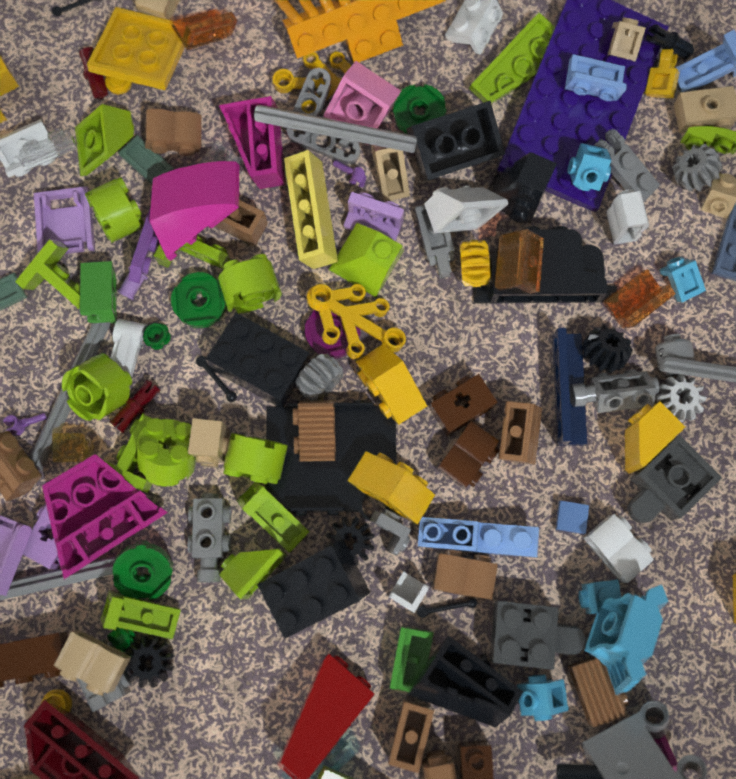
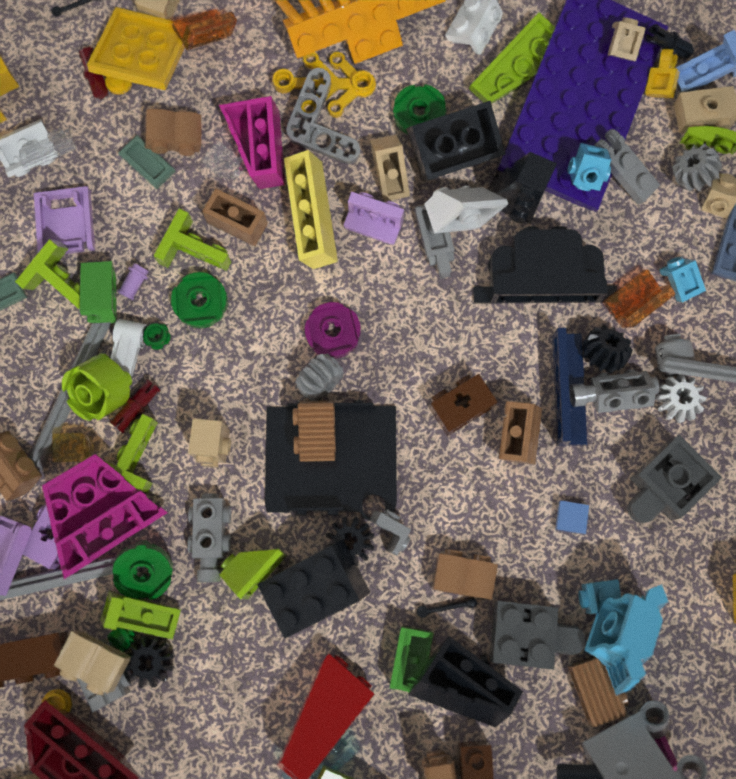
(19, 425): medium lavender hand -> none
(102, 136): lime slope -> none
(115, 210): lime brick -> none
(146, 244): medium lavender plate -> none
(164, 452): lime brick -> none
(191, 200): dark pink wedge -> none
(230, 395): black hinge -> none
(249, 284): lime brick -> none
(254, 458): lime brick -> none
(258, 360): black brick -> none
(272, 516): lime bracket -> none
(335, 128): light grey axle -> none
(351, 317): yellow plant -> none
(357, 174): medium lavender hand -> none
(362, 98): bright pink slope -> none
(367, 258): lime slope -> none
(390, 380): yellow brick -> none
(392, 485): yellow brick -> none
(408, 592): white panel -> none
(410, 735): medium nougat brick -> none
(469, 455): reddish brown brick -> none
(475, 263): yellow gear -> none
(478, 537): light blue slope -> none
(519, 261): clear orange panel -> none
(542, 697): medium azure brick -> none
(595, 78): light blue bracket -> none
(619, 548): white brick -> none
(627, 217): white brick -> none
(648, 434): yellow slope -> none

